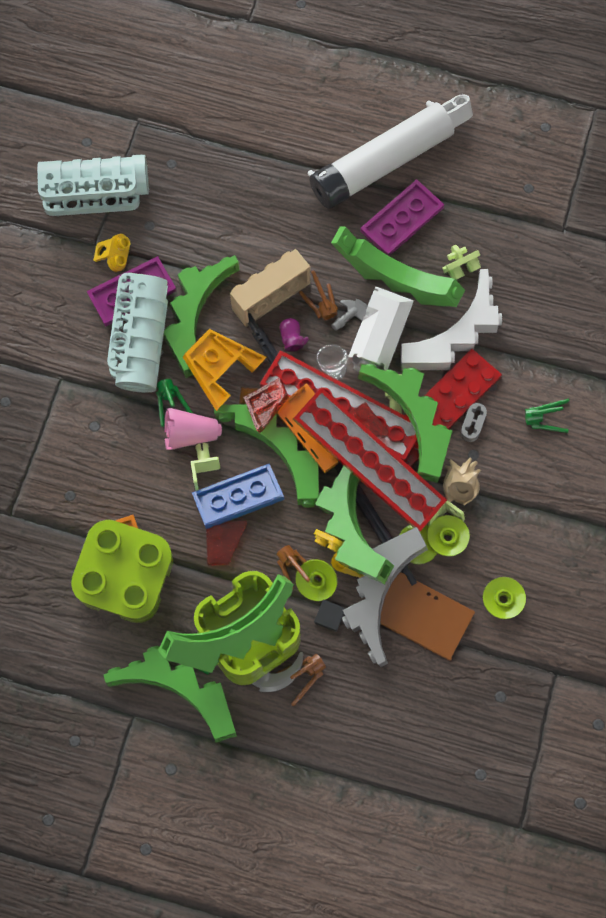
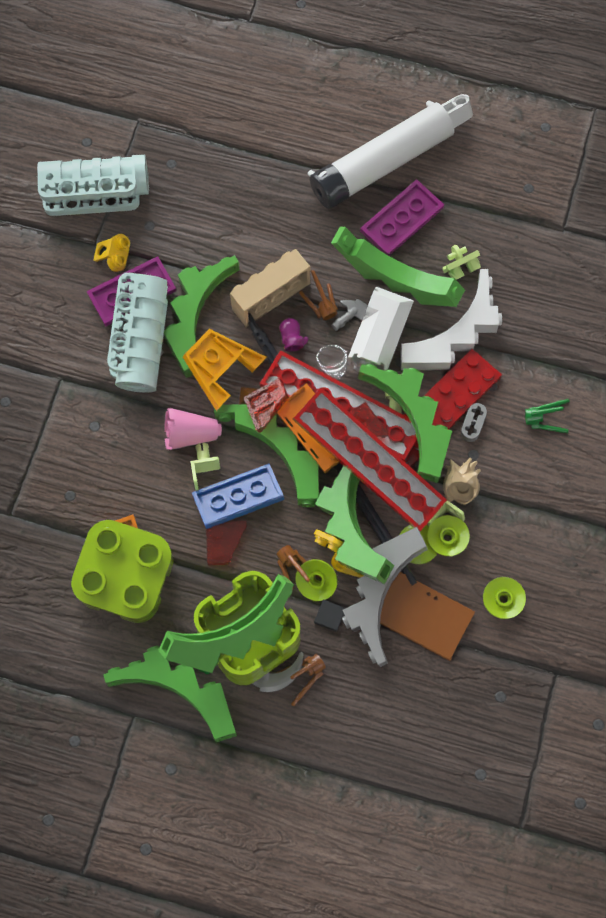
(167, 391): green plant -> none

